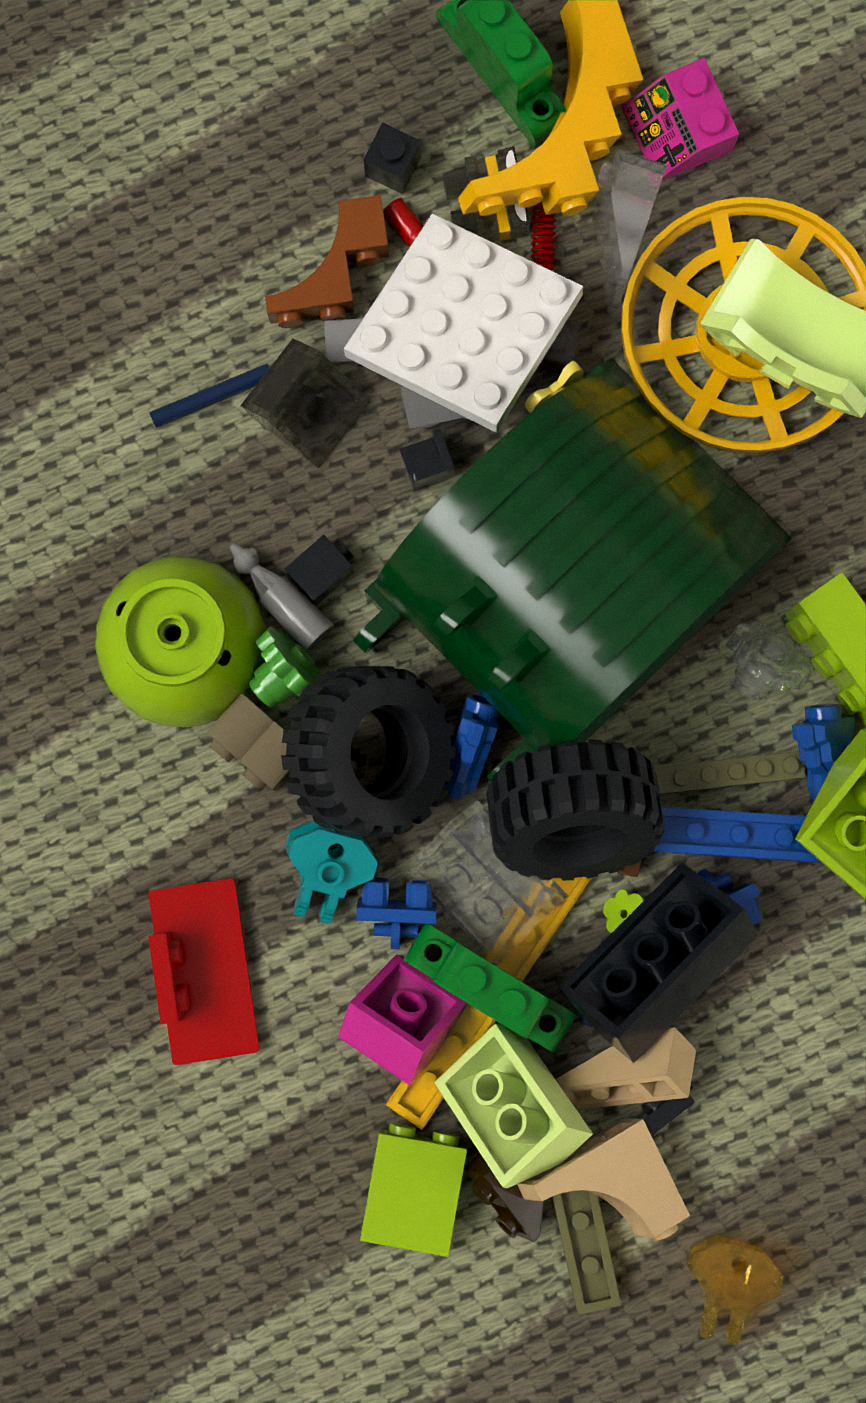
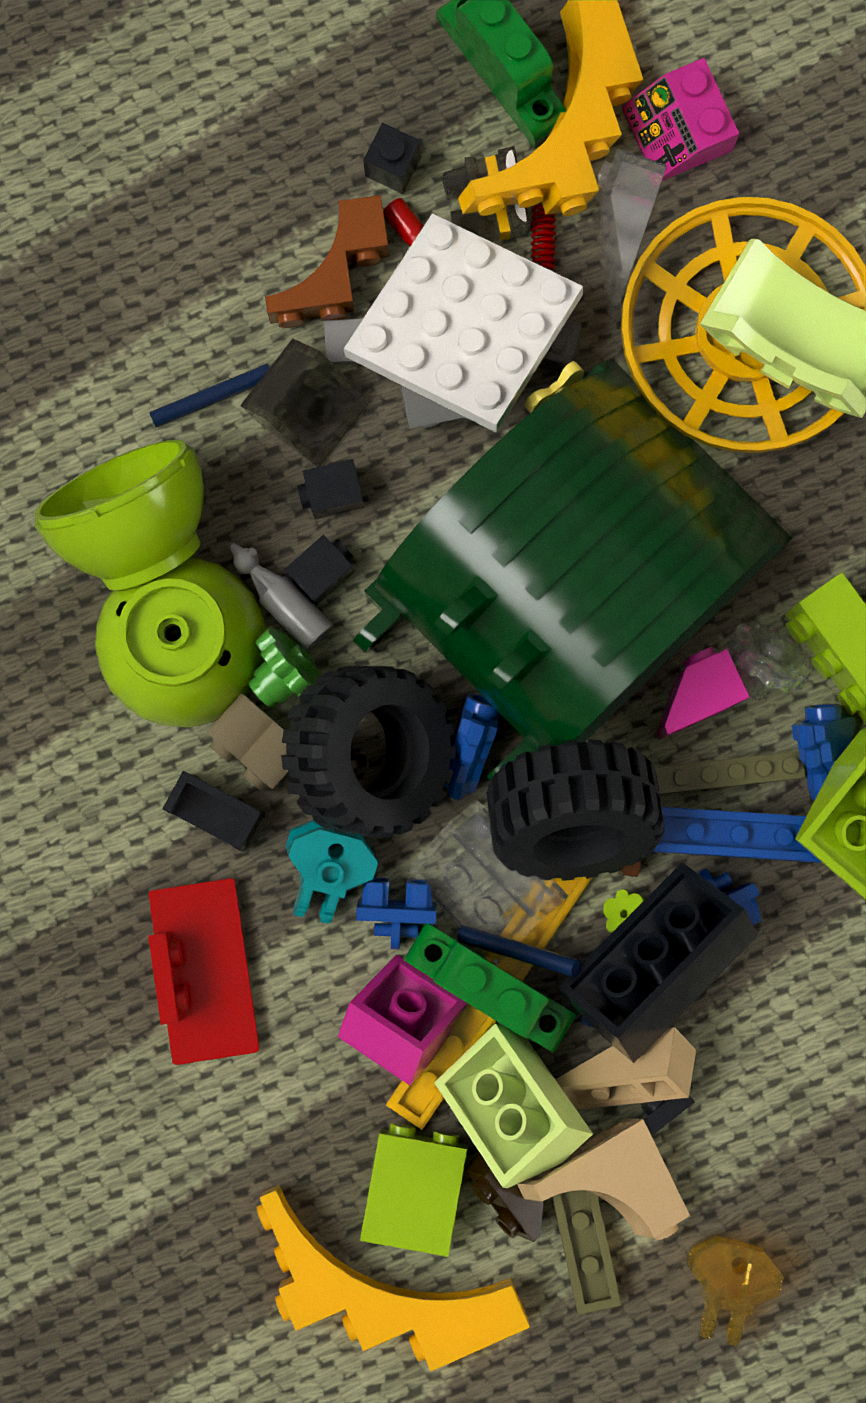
(128, 515): none -> lime piece
(213, 811): none -> black panel
(331, 489): none -> black brick
(428, 461): black panel -> none
(443, 1323): none -> yellow arch
(519, 951): none -> dark blue bar
(701, 691): none -> dark pink slope

